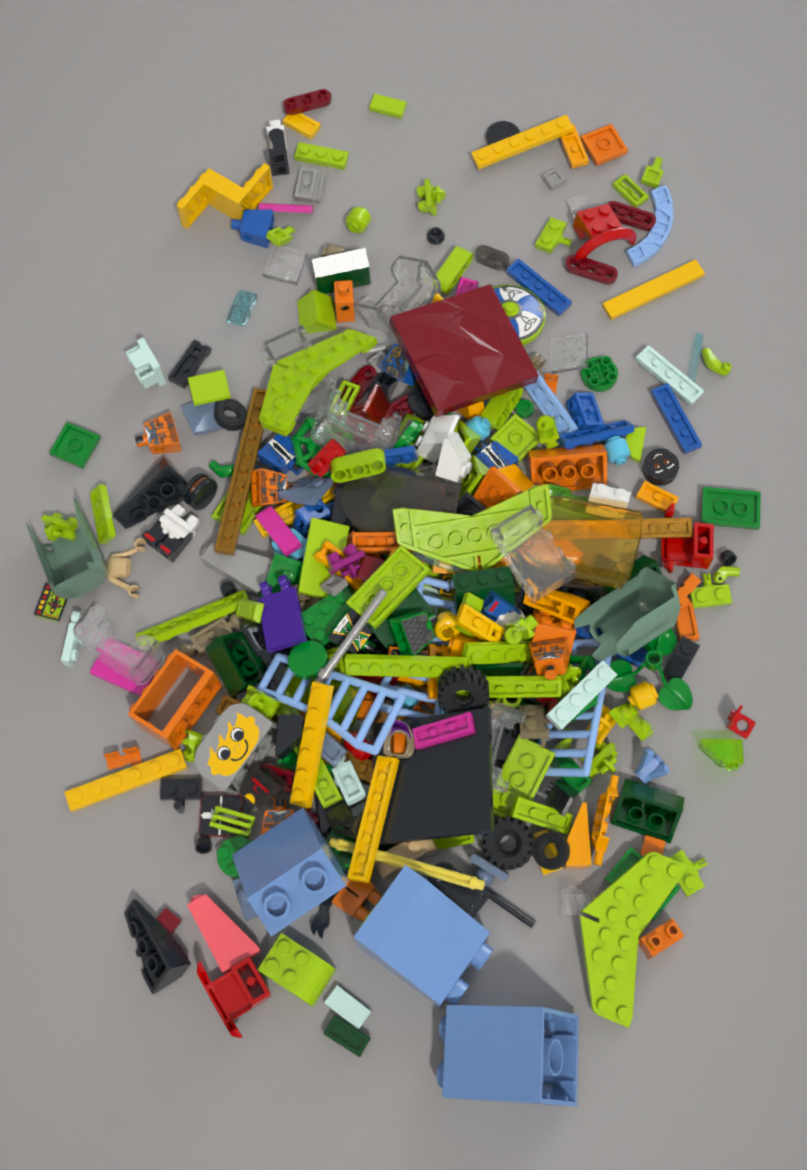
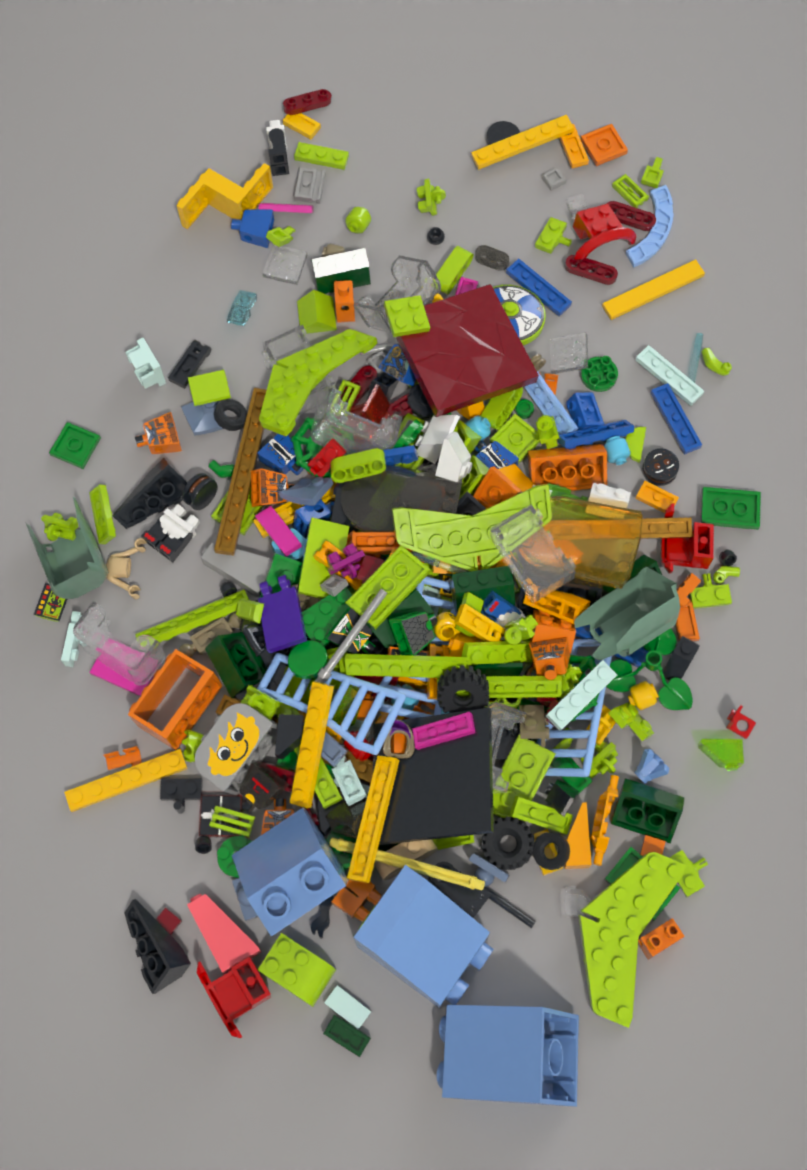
(388, 106): lime tile -> none
(406, 316): none -> lime plate

